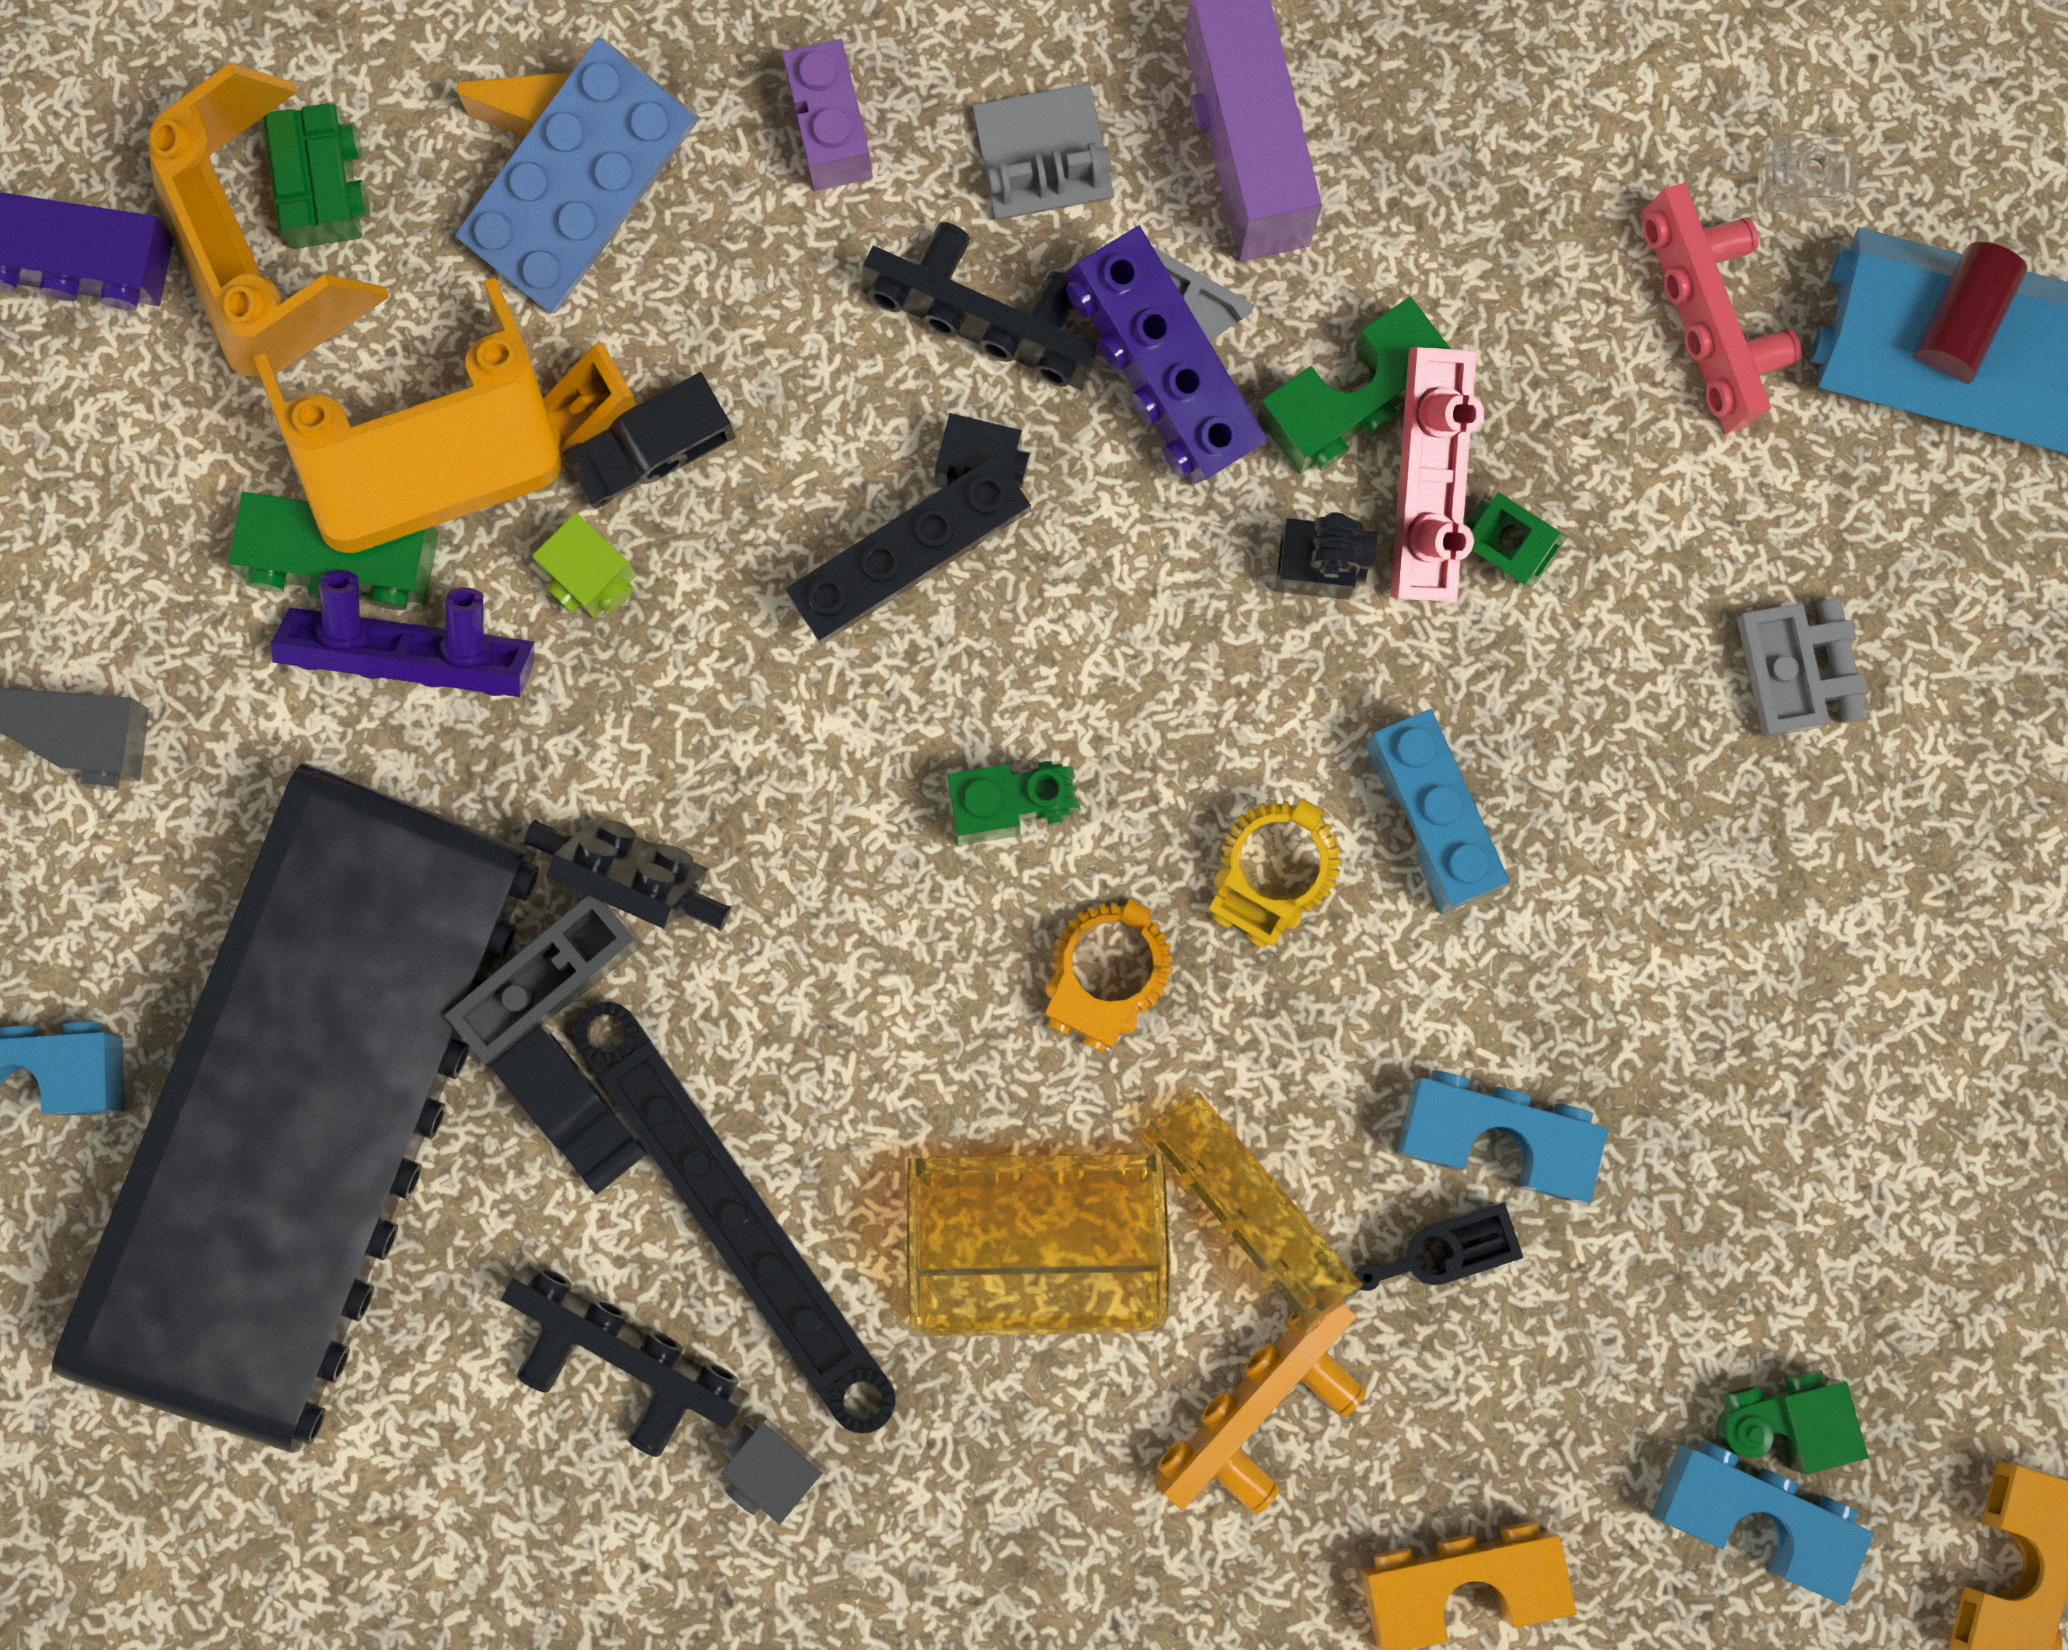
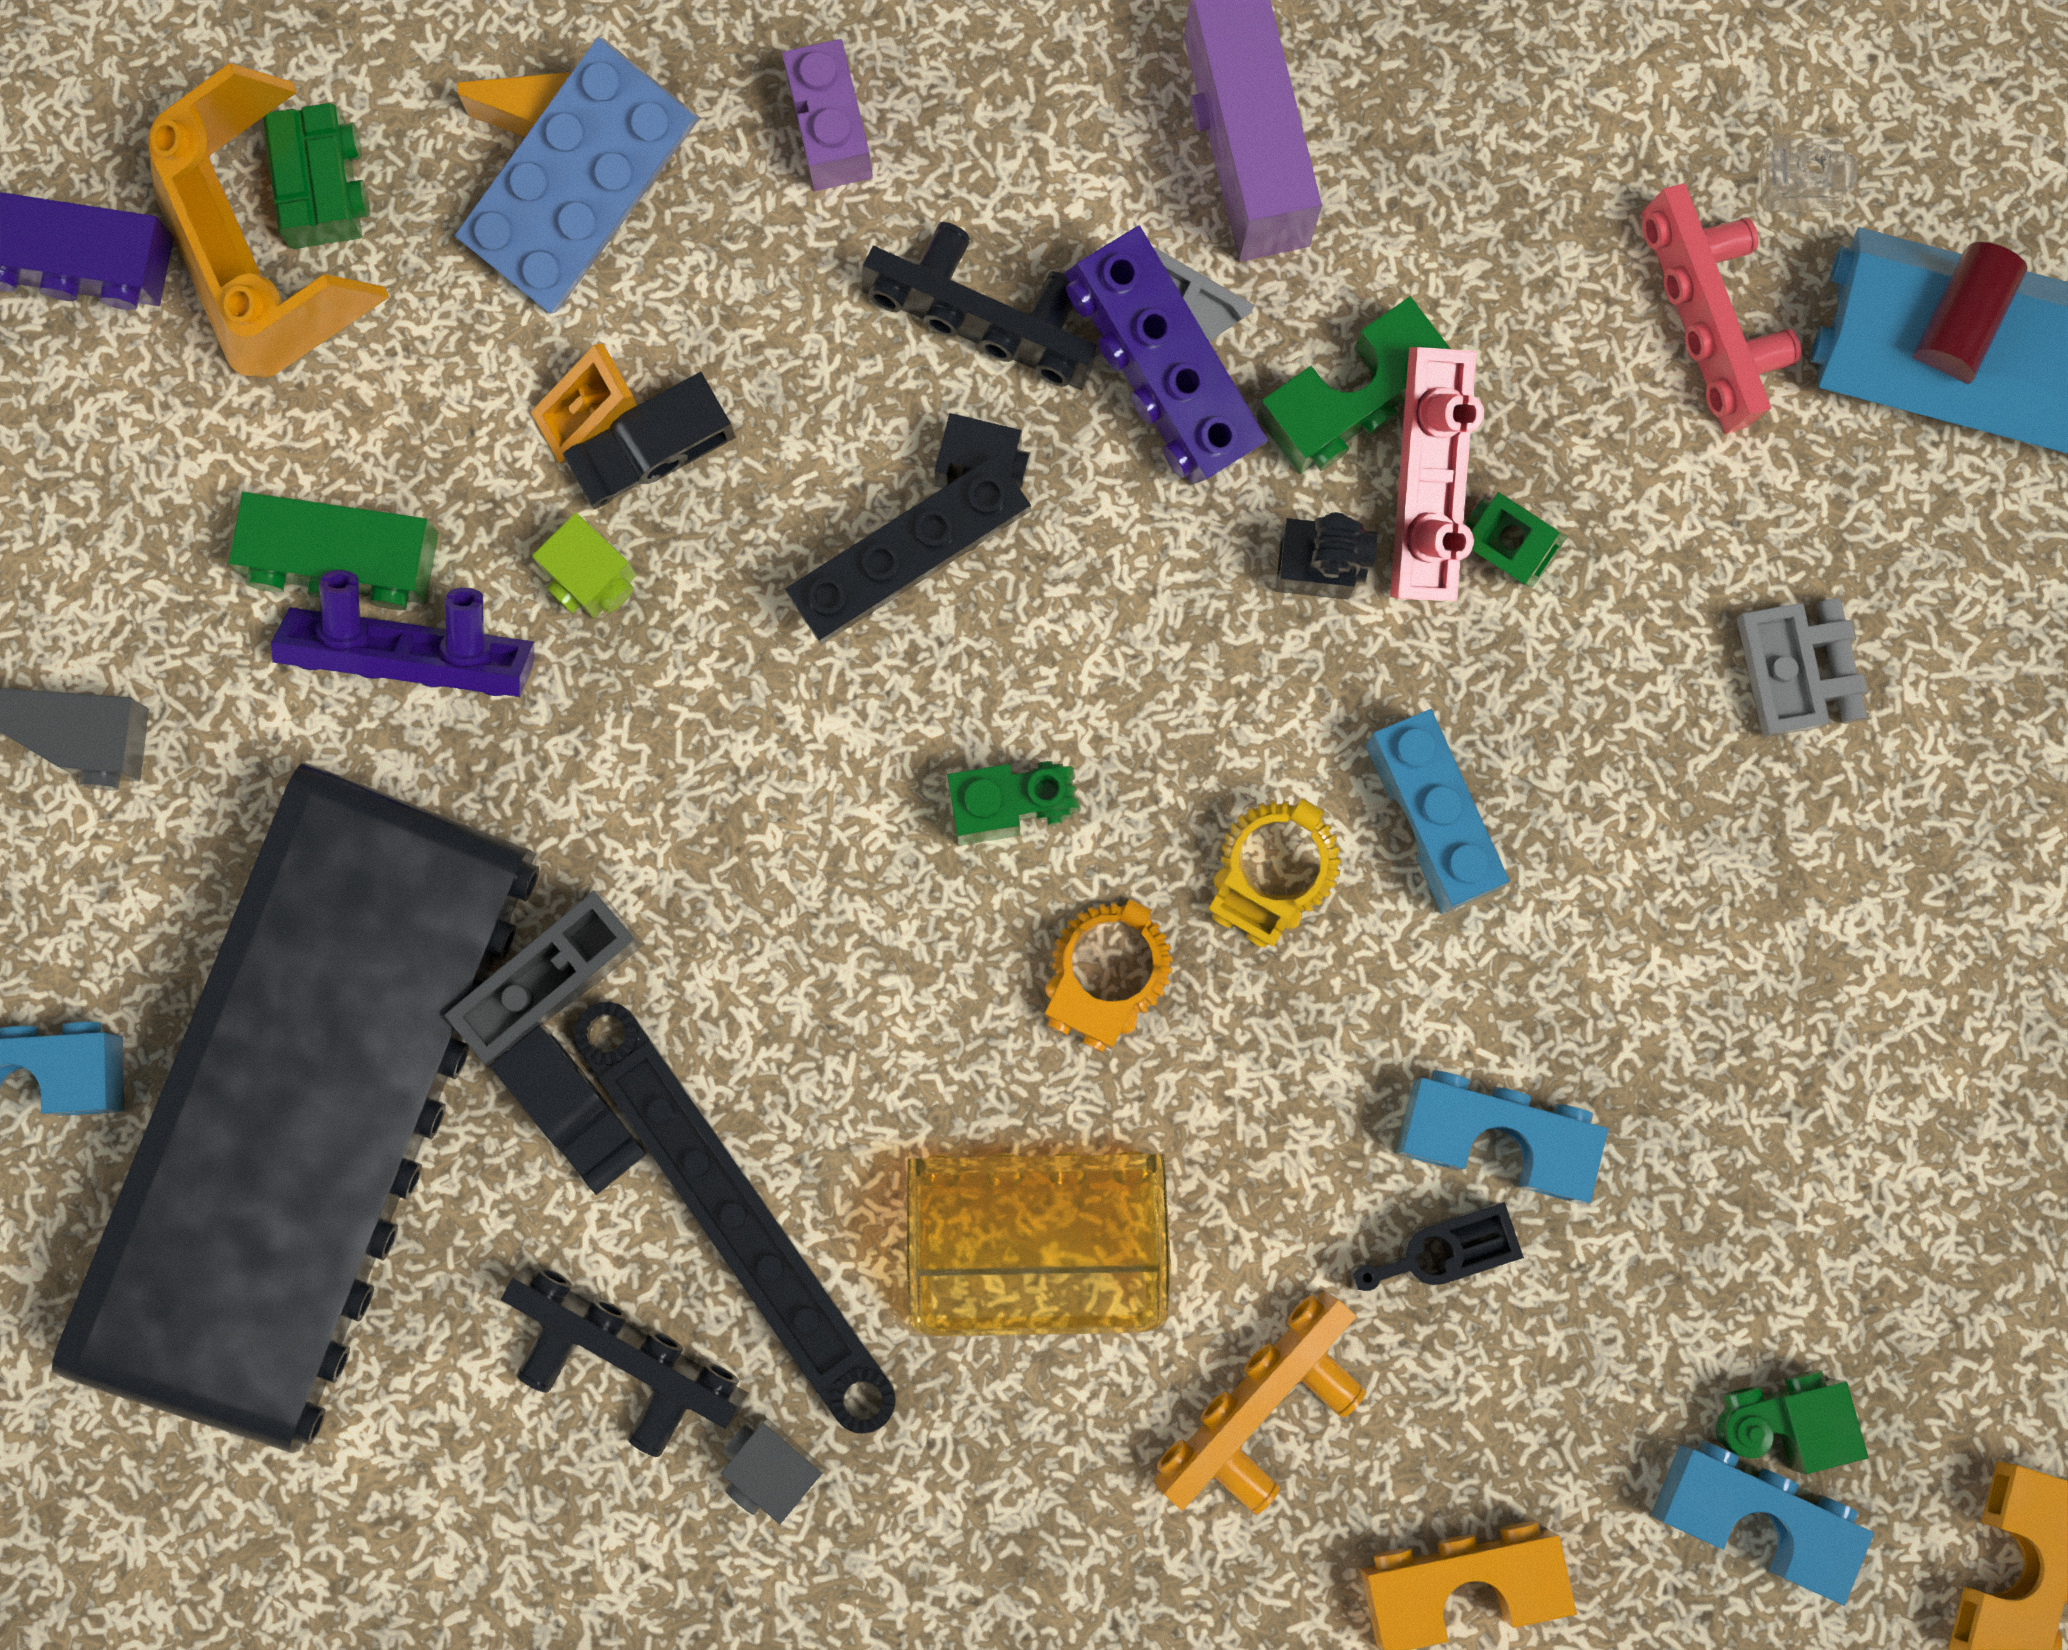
(426, 459): light orange windscreen -> none
(628, 872): black plate -> none
(1043, 151): light grey hinge -> none
(1252, 1210): clear yellow hinge -> none

